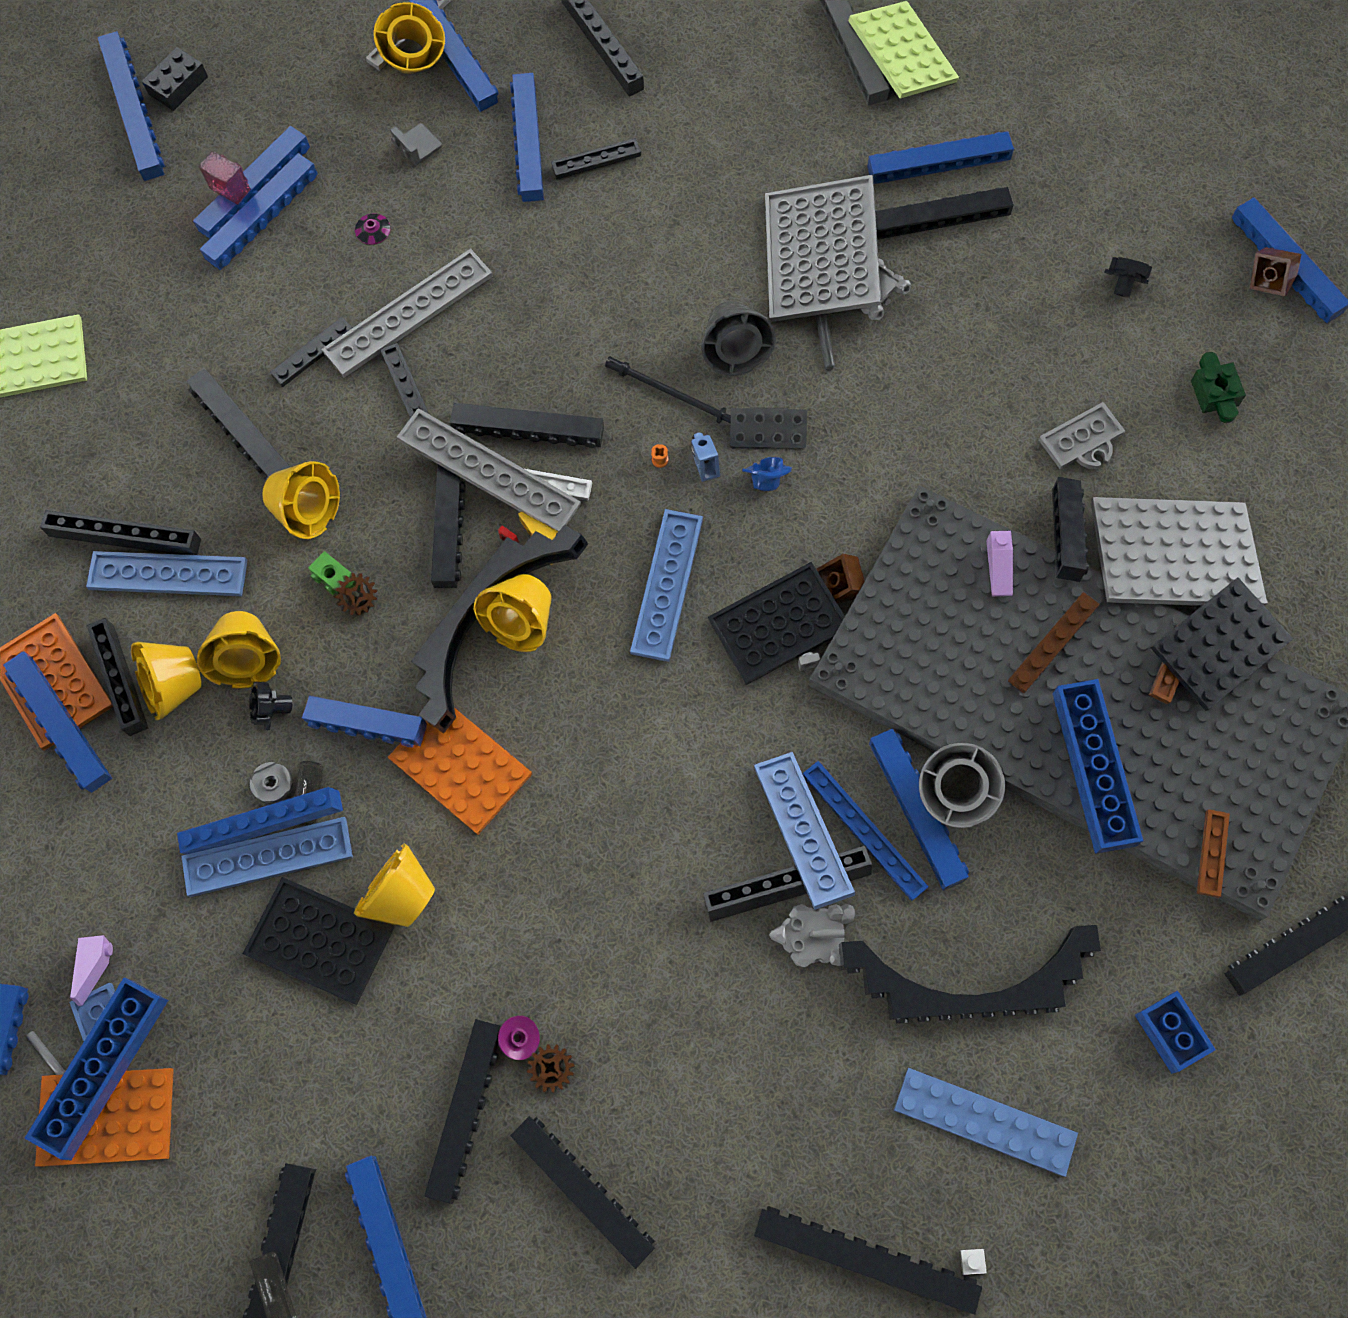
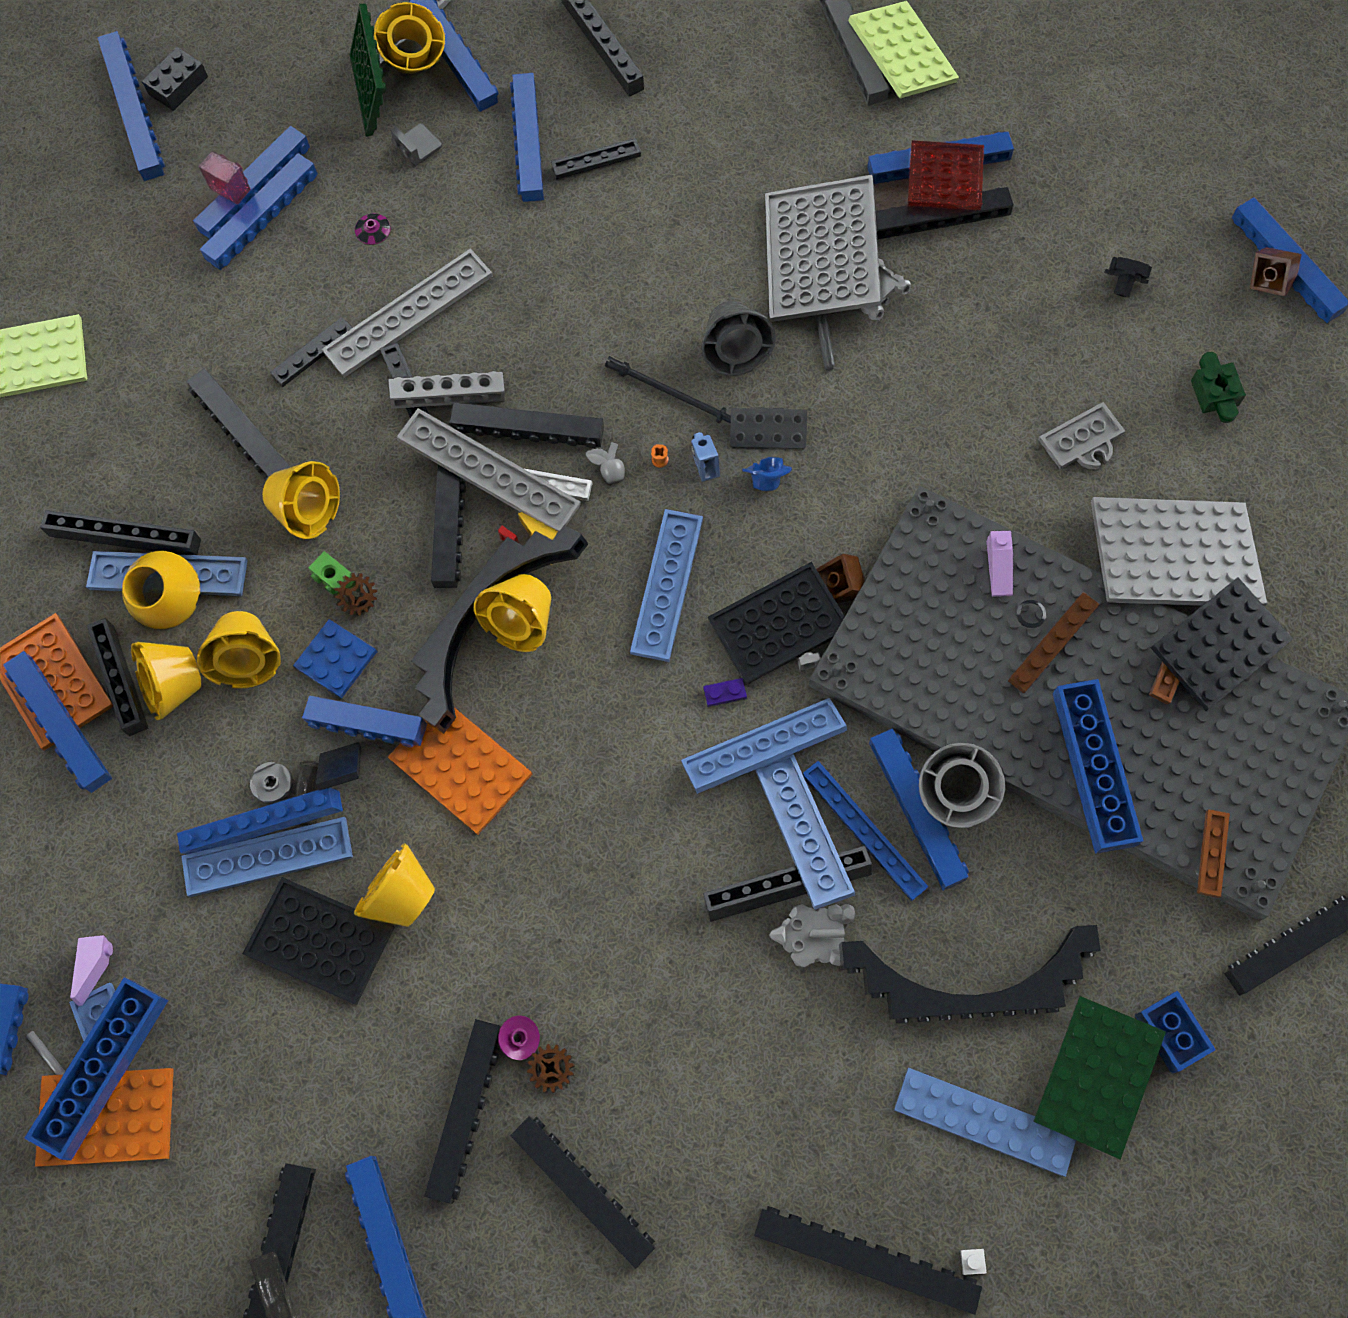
(179, 592): none -> yellow cone
(265, 702): black piece -> none
(335, 658): none -> blue plate
(338, 766): none -> black tile
(366, 70): none -> dark green plate
(439, 396): none -> light grey brick
(610, 468): none -> light grey piece
(724, 692): none -> dark purple plate
(763, 745): none -> medium blue plate
(946, 175): none -> clear red plate
(1026, 624): none -> black piece
(1069, 529): black brick -> none
(1099, 1077): none -> dark green plate

